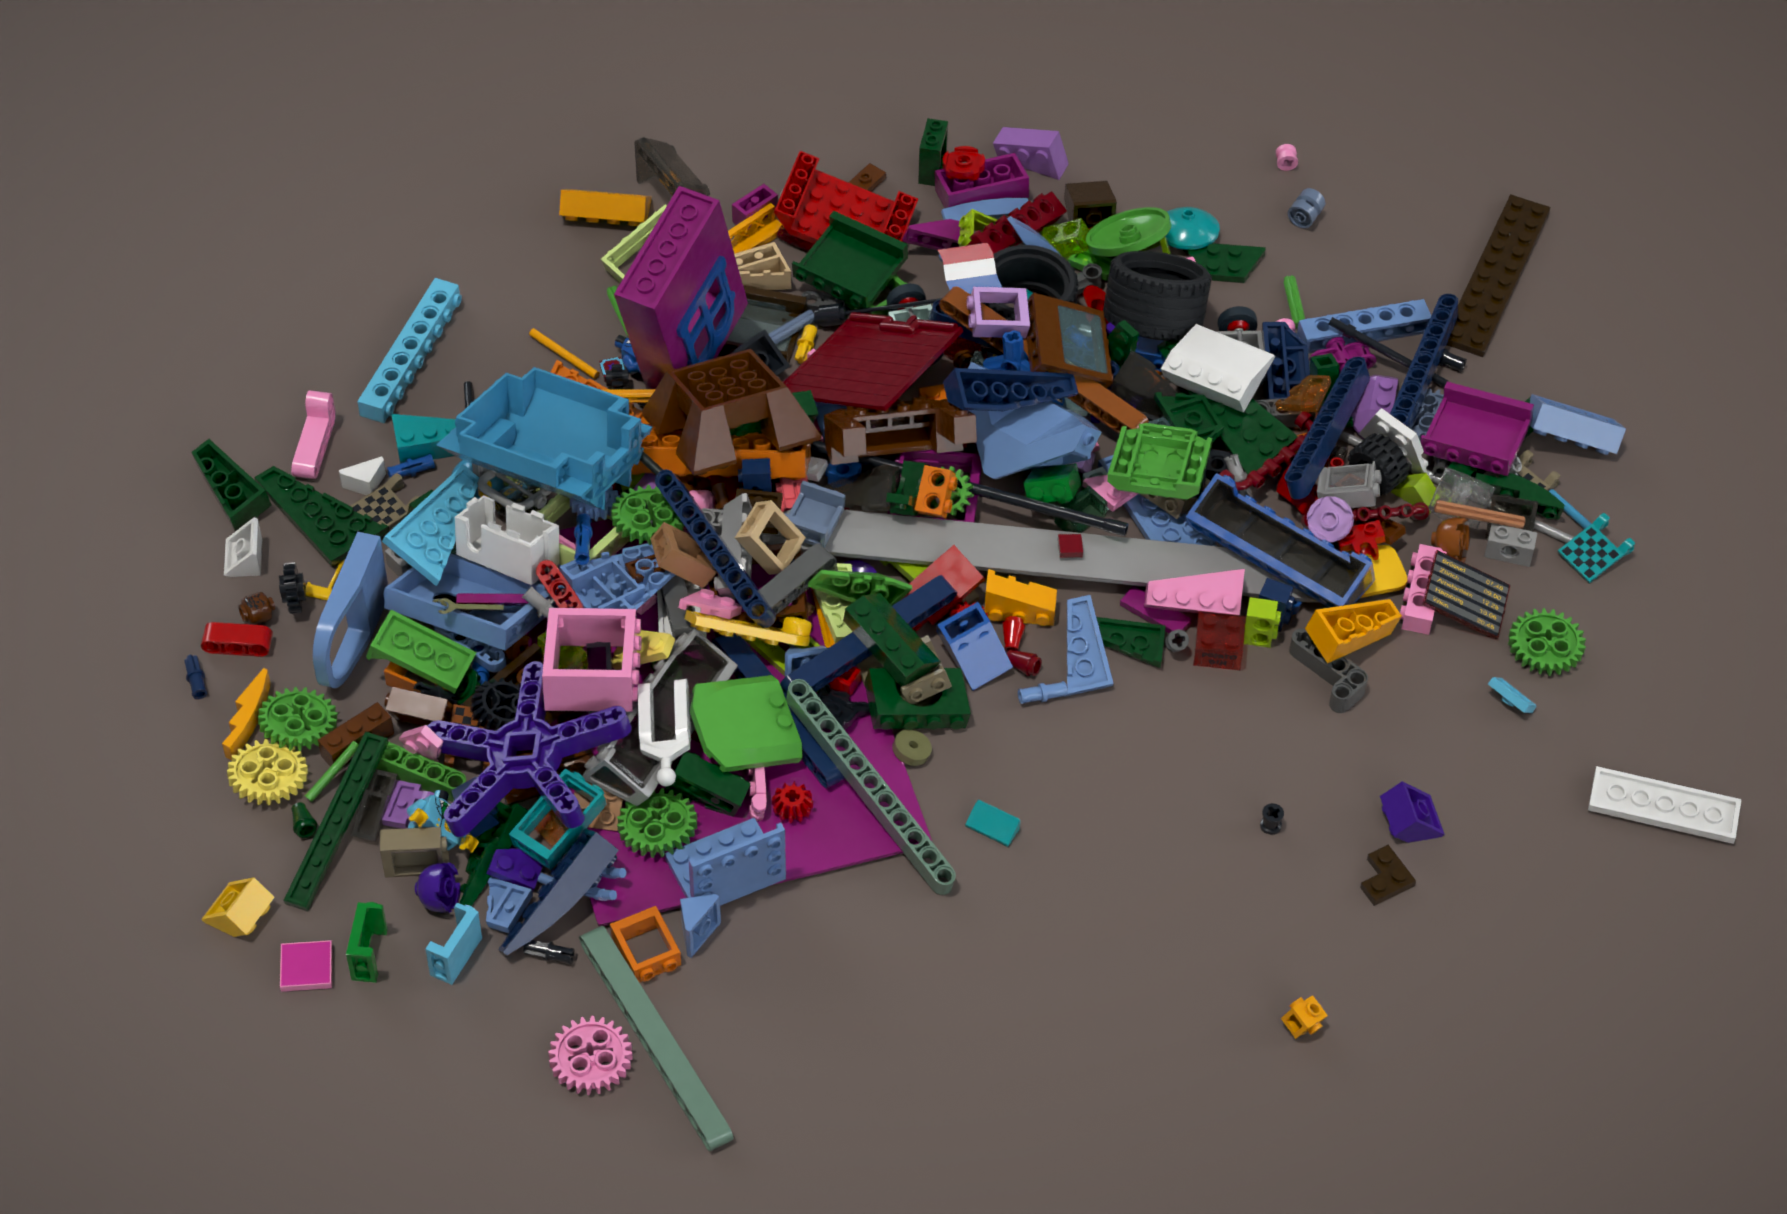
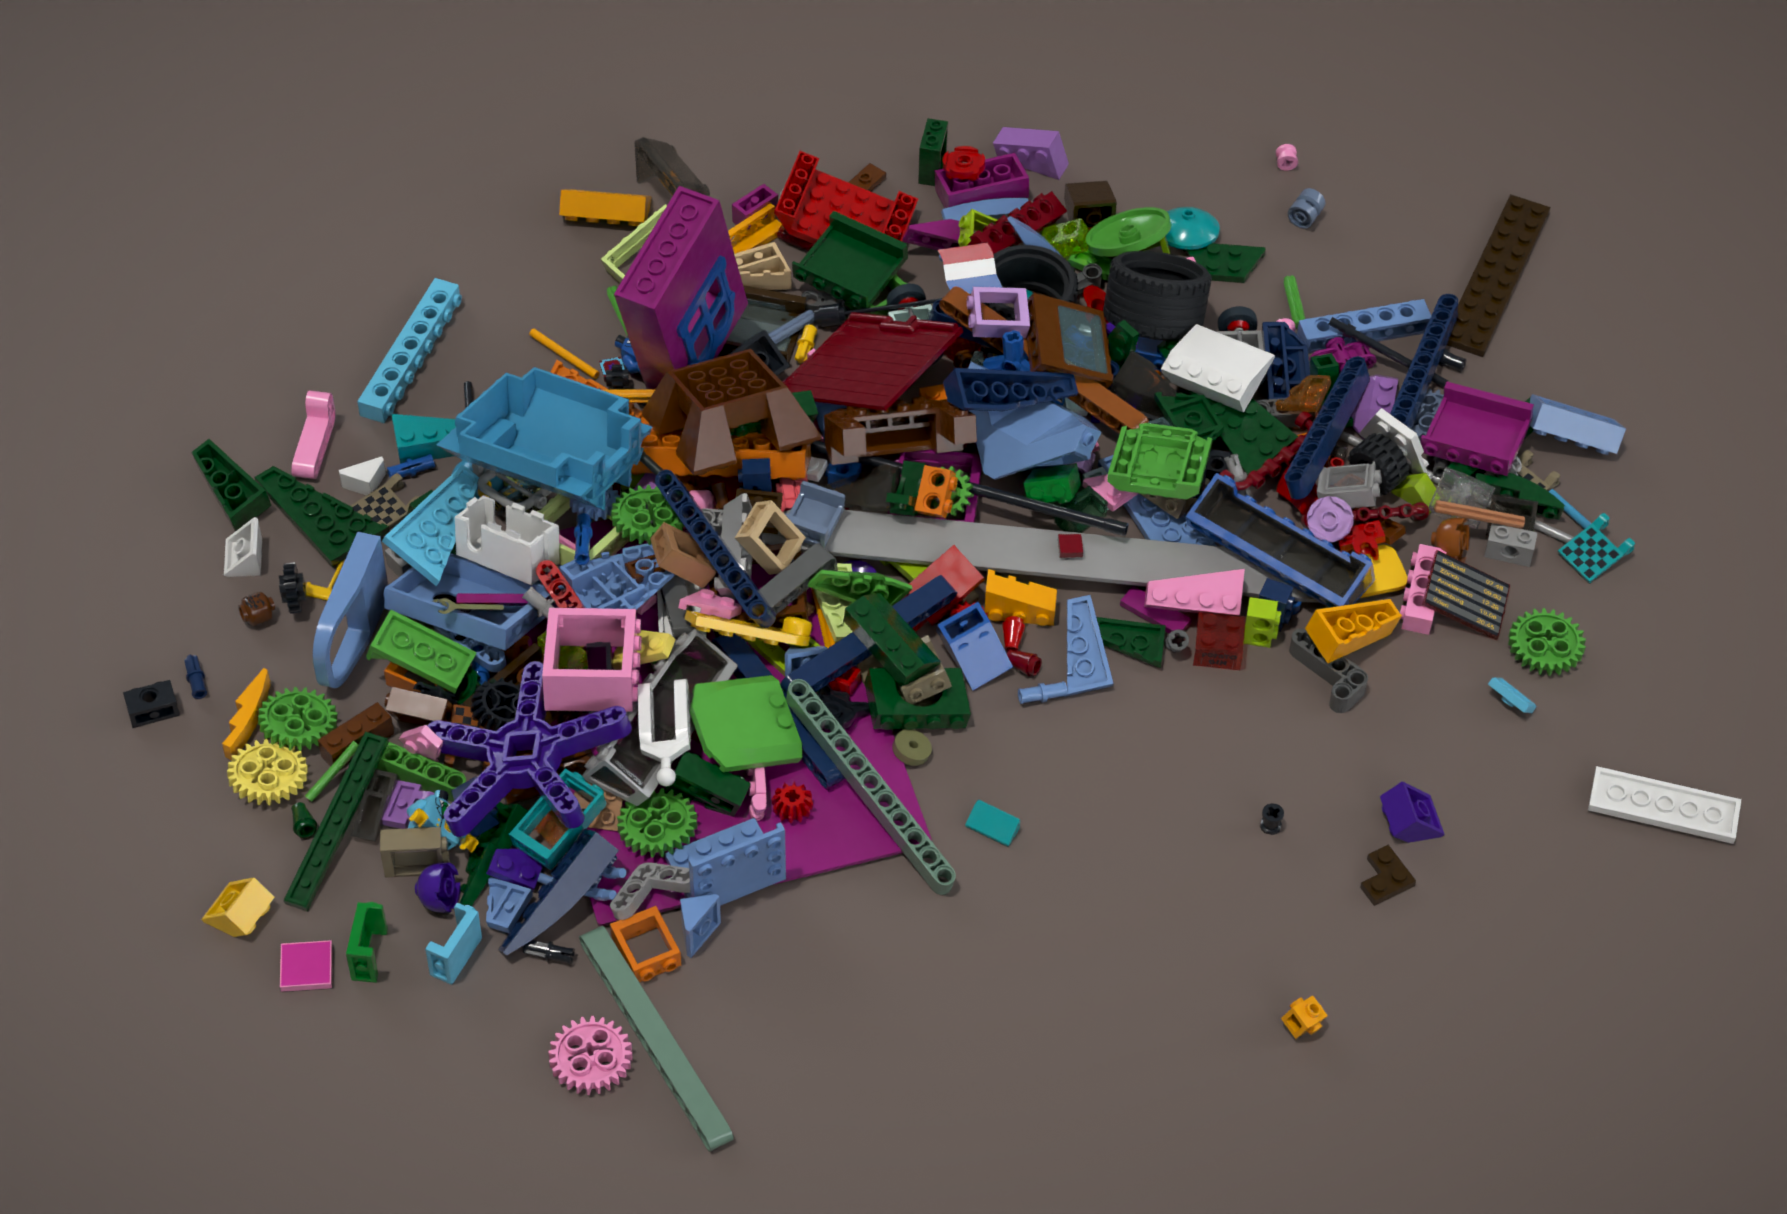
(151, 703): none -> black brick
(236, 639): red beam -> none
(645, 878): none -> light grey beam

